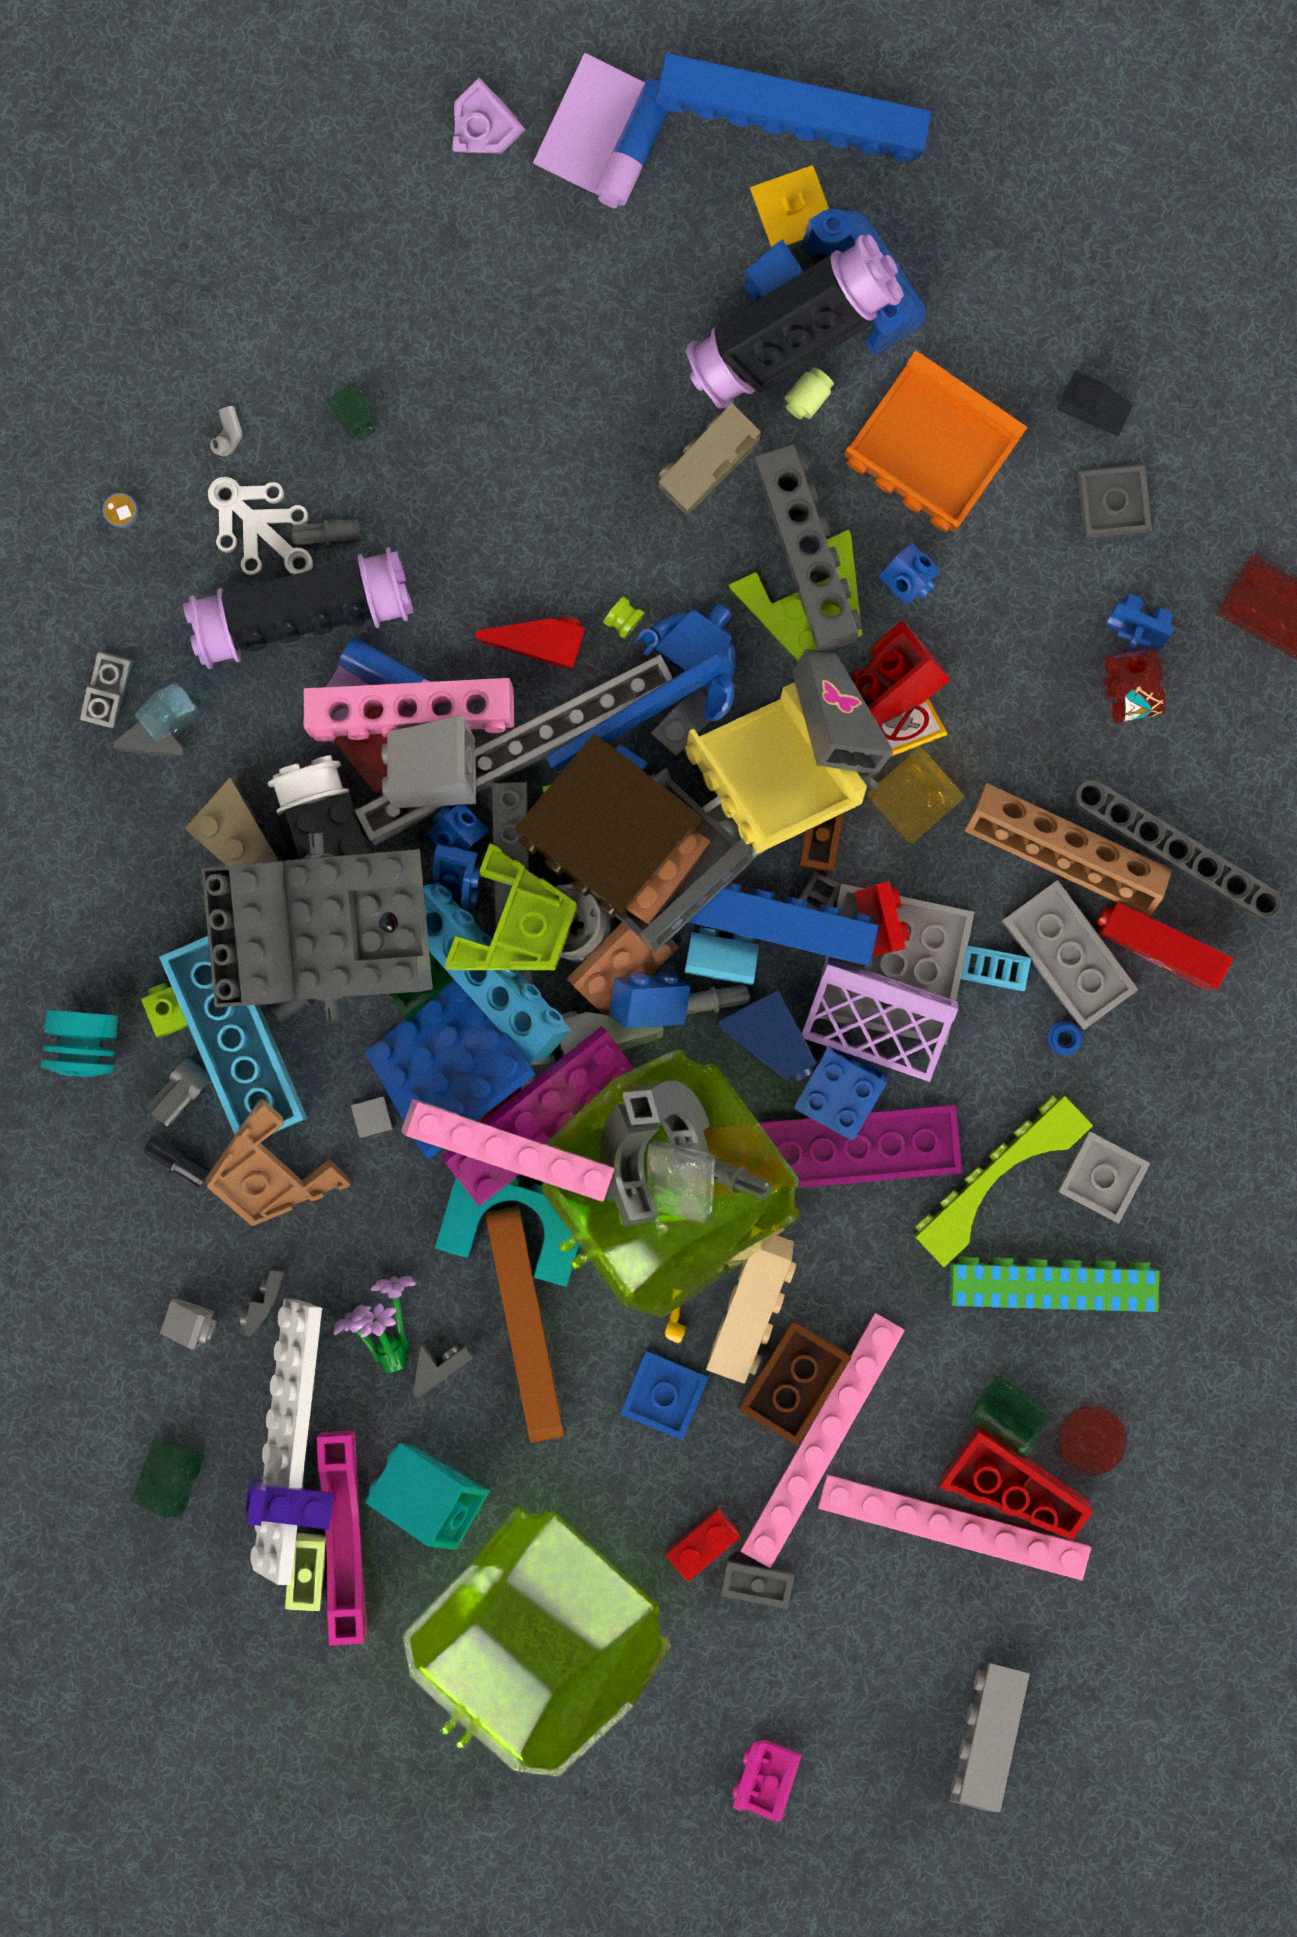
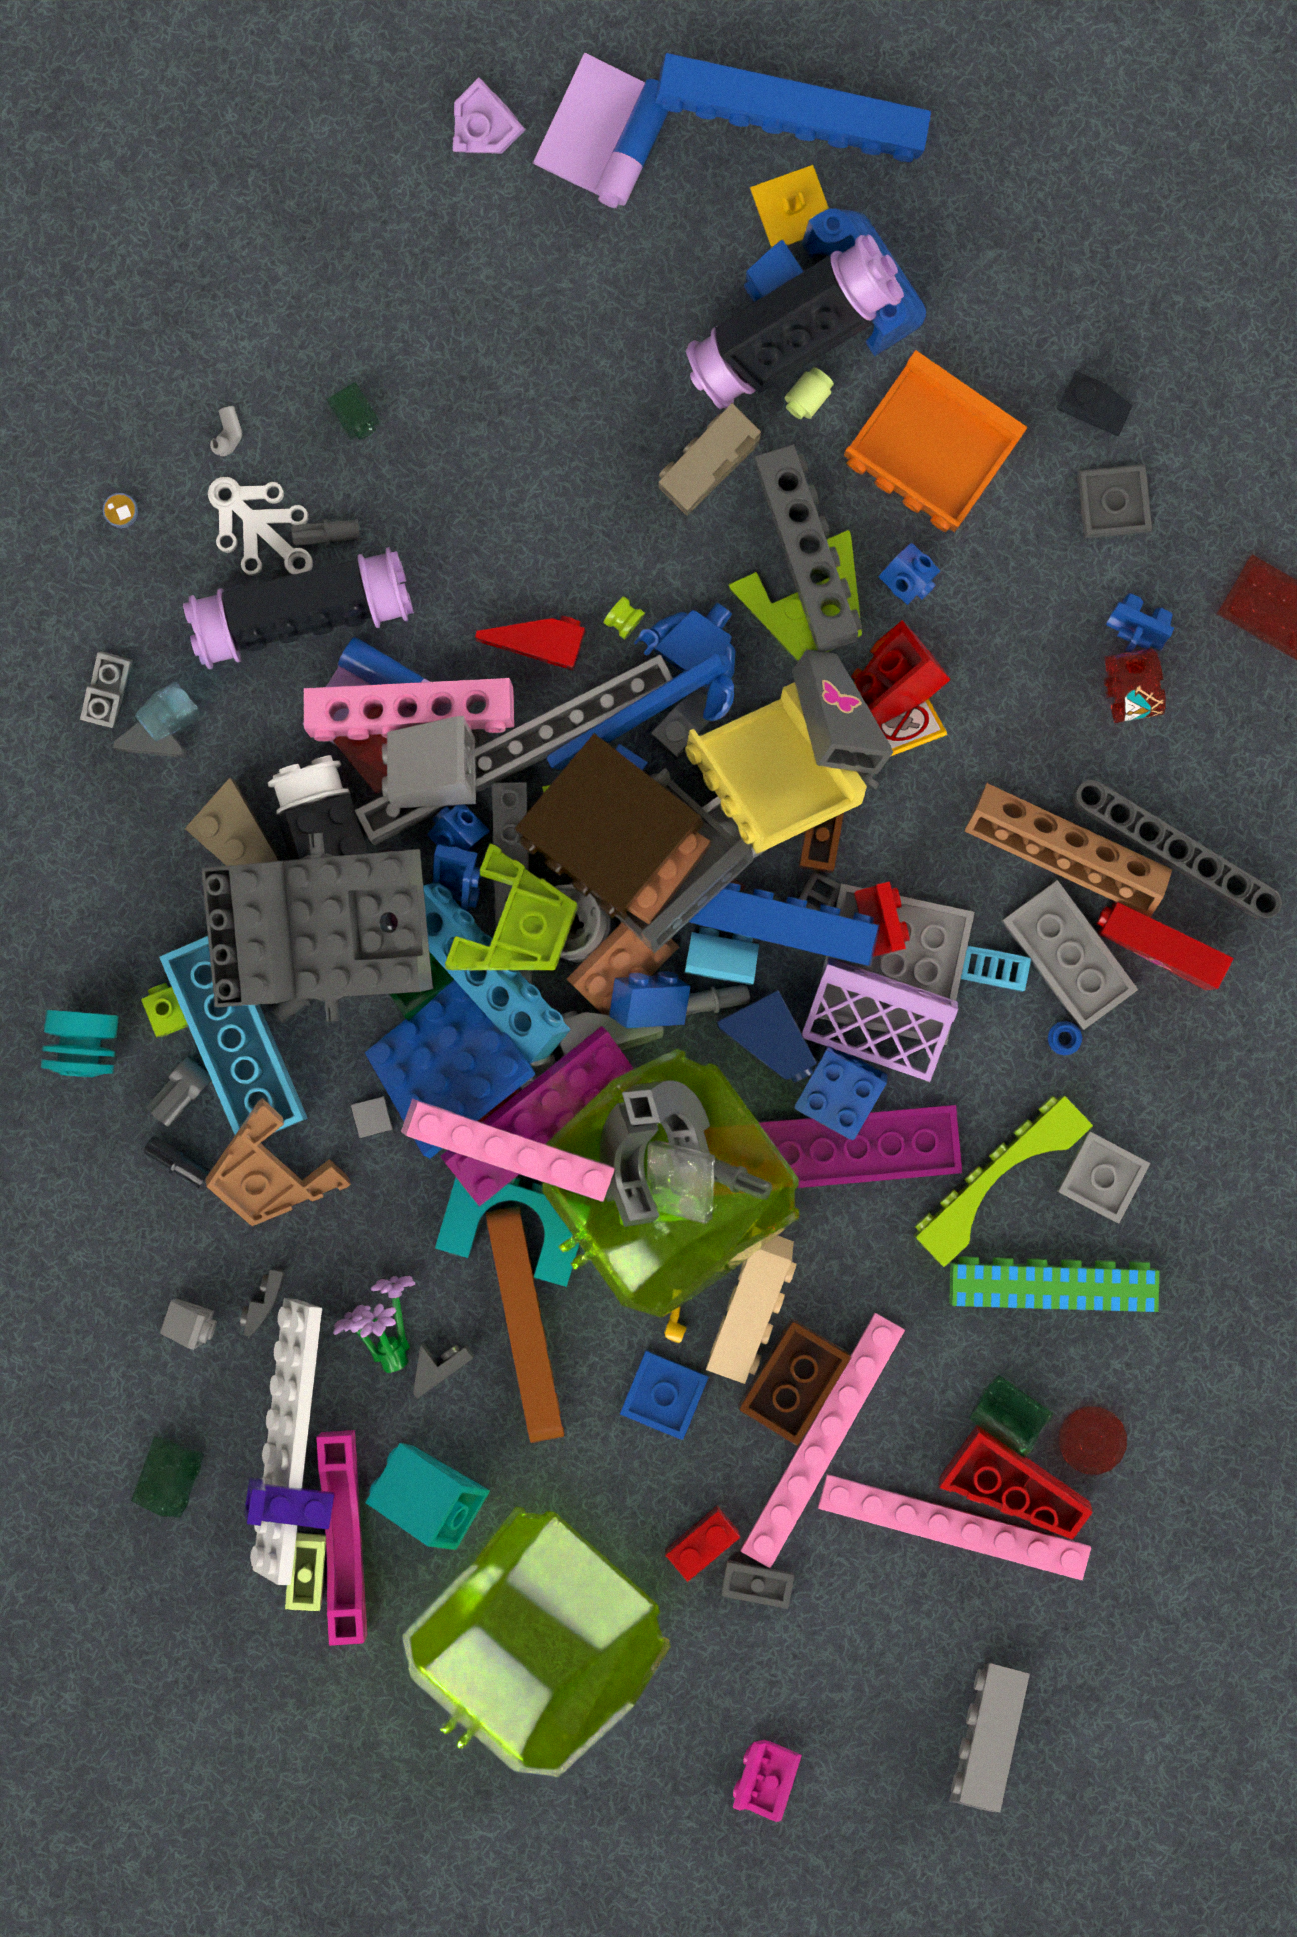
(915, 795): clear yellow bracket -> none

